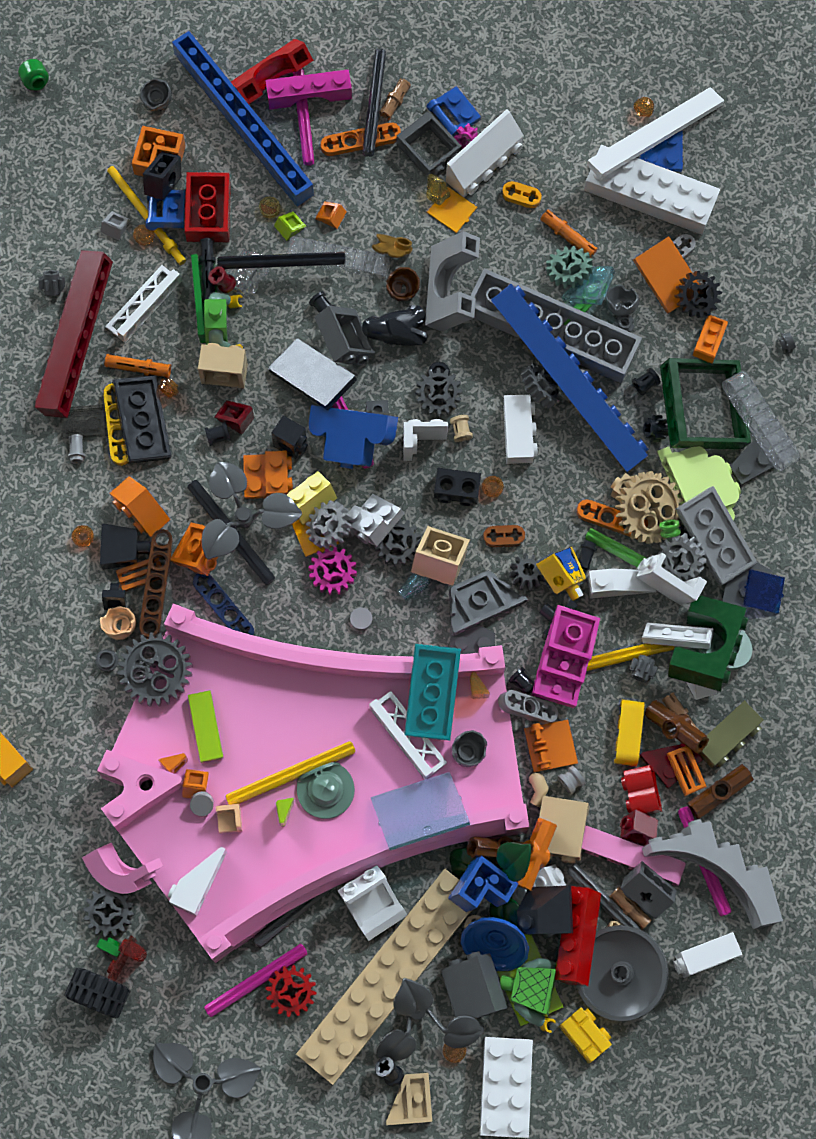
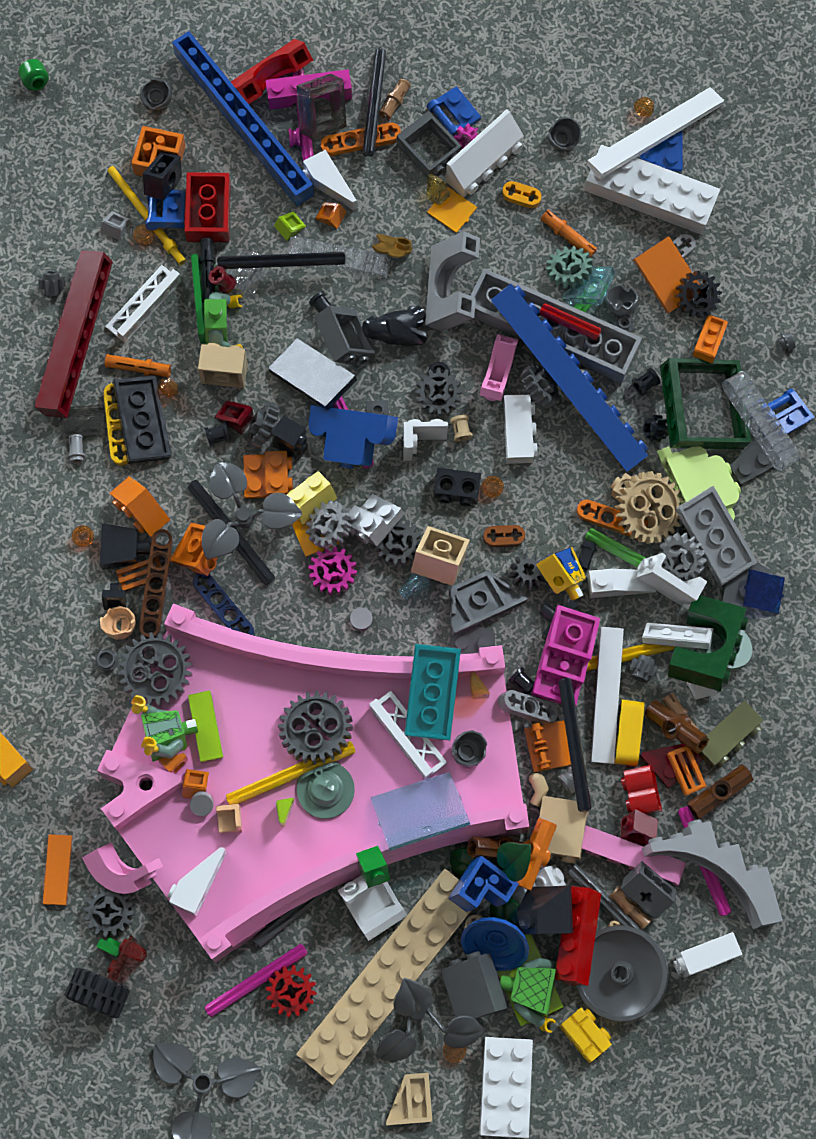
(57, 870): none -> orange tile
(162, 729): none -> torso
(262, 425): none -> dark grey gear
(269, 207): clear yellow tile -> none
(294, 137): none -> dark pink bush
(300, 741): none -> dark grey gear
(307, 92): none -> clear smoke window
(327, 178): none -> white slope
(373, 866): none -> green brick
(389, 1071): black bush -> none
(400, 277): reddish brown hair -> none
(499, 368): none -> bright pink arch
(568, 127): none -> dark grey hair
(570, 321): none -> red axle
(574, 745): none -> black axle
(607, 695): none -> white tile
(669, 528): bright green bush -> none
(794, 416): none -> plate

